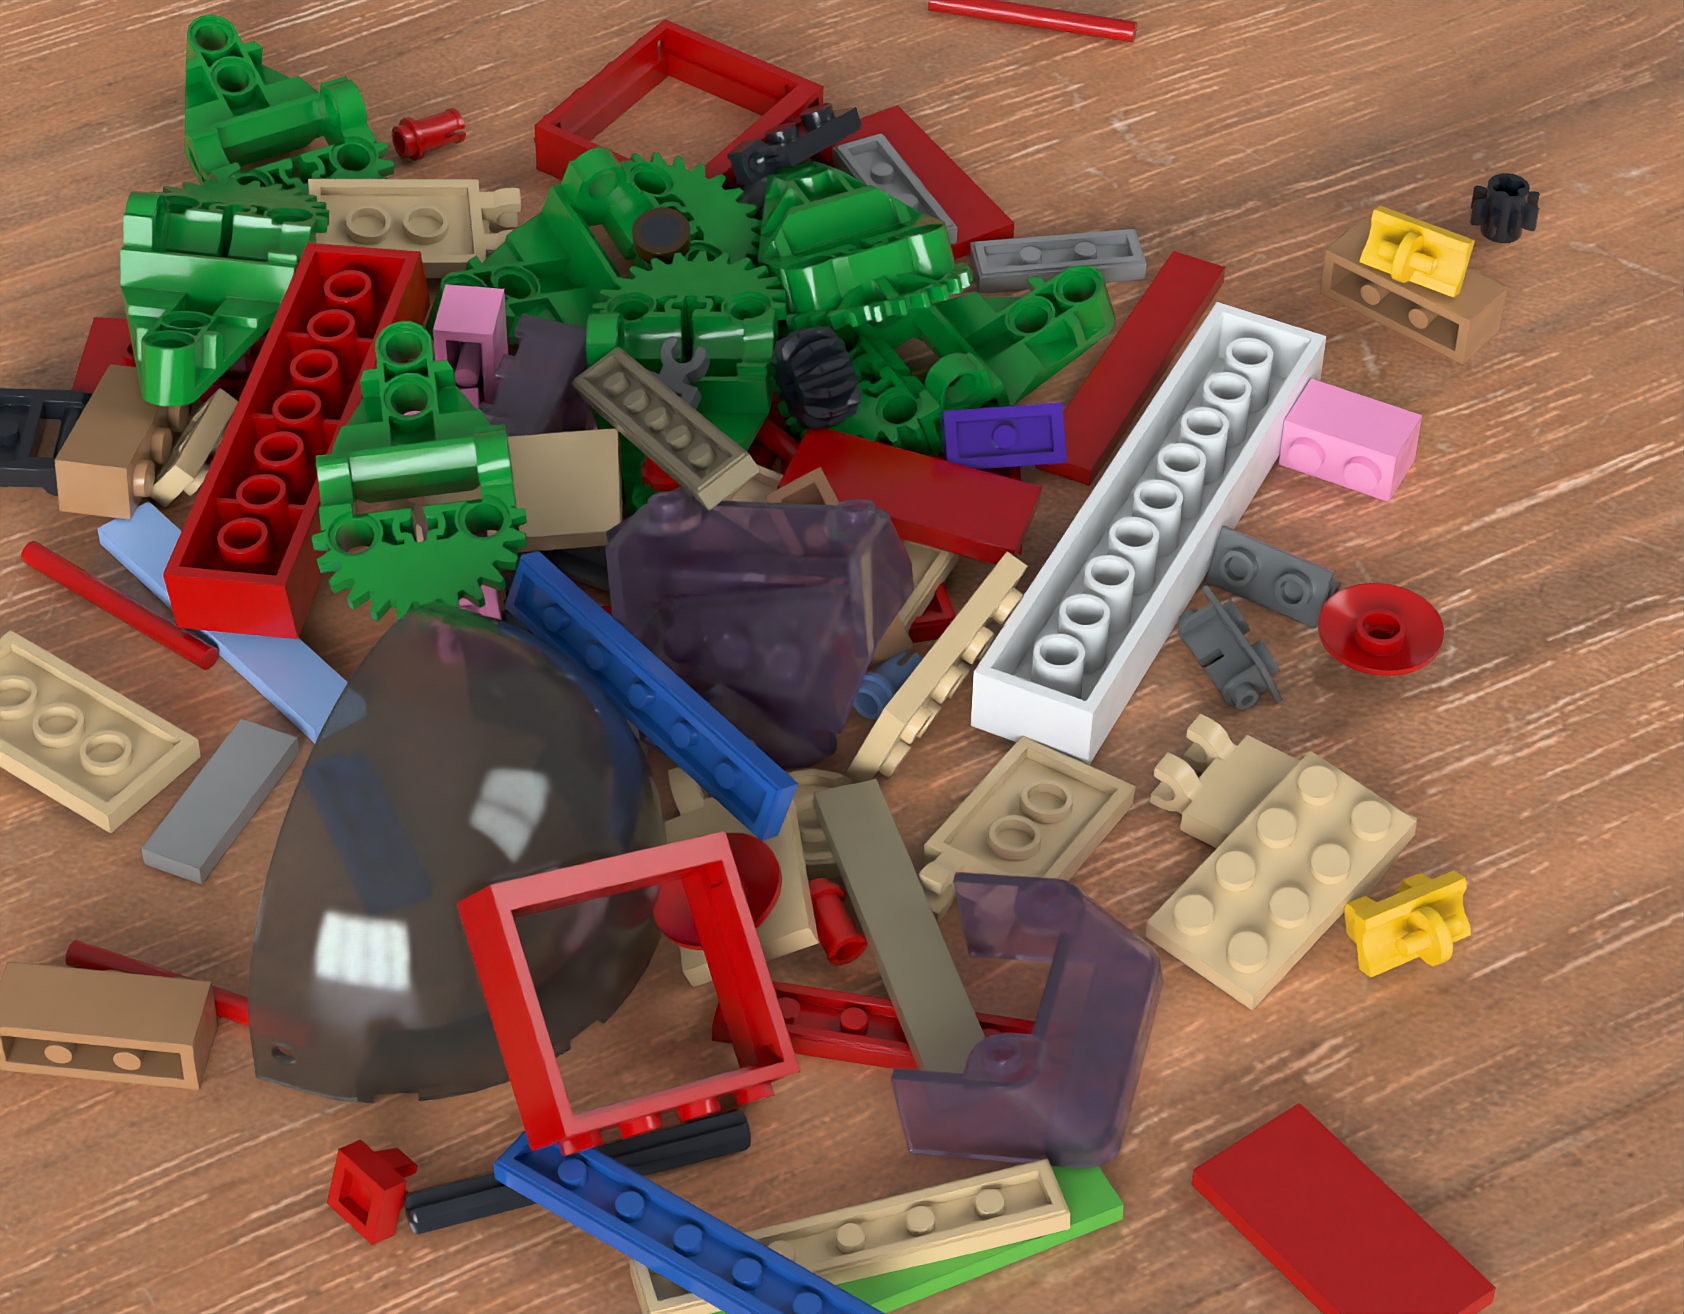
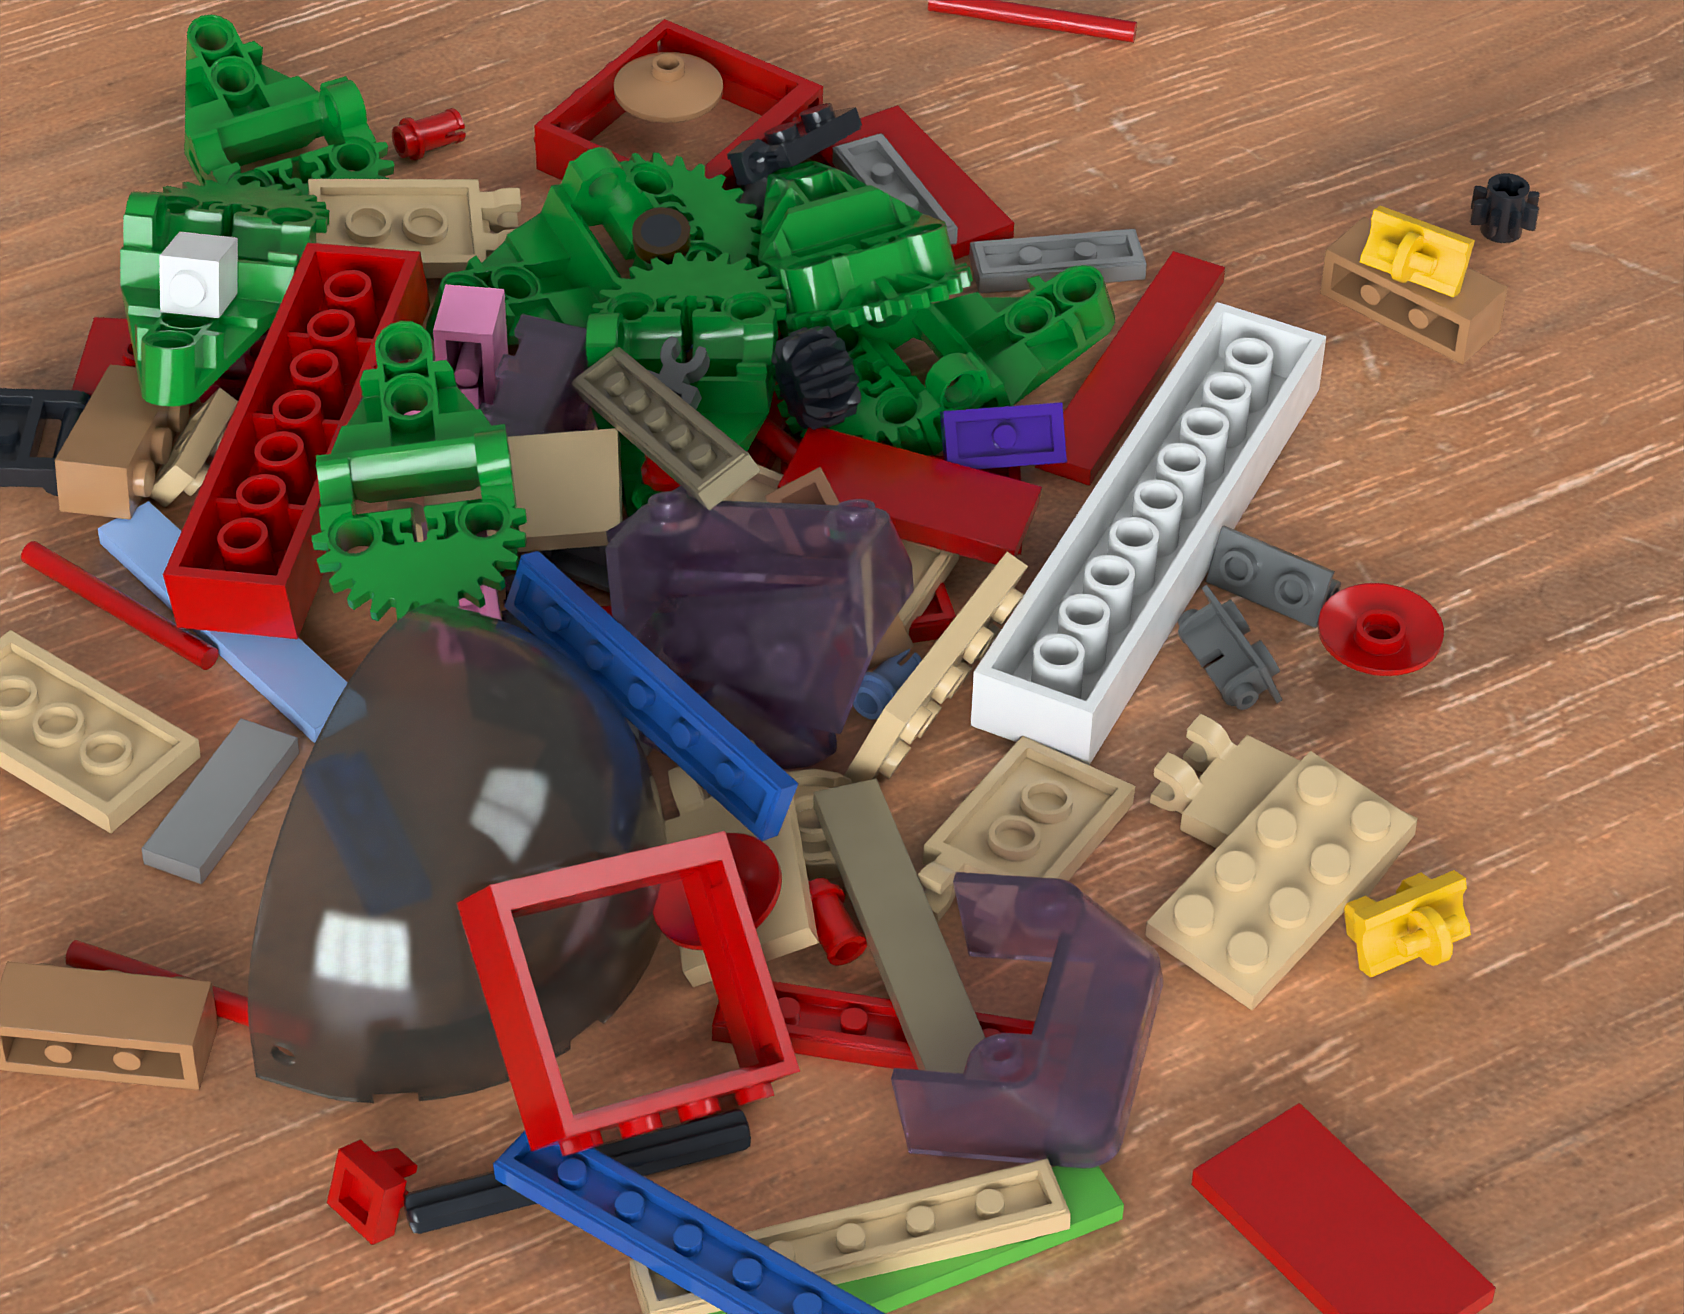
(198, 274): none -> white brick
(668, 87): none -> medium nougat dish
(1349, 439): bright pink brick -> none

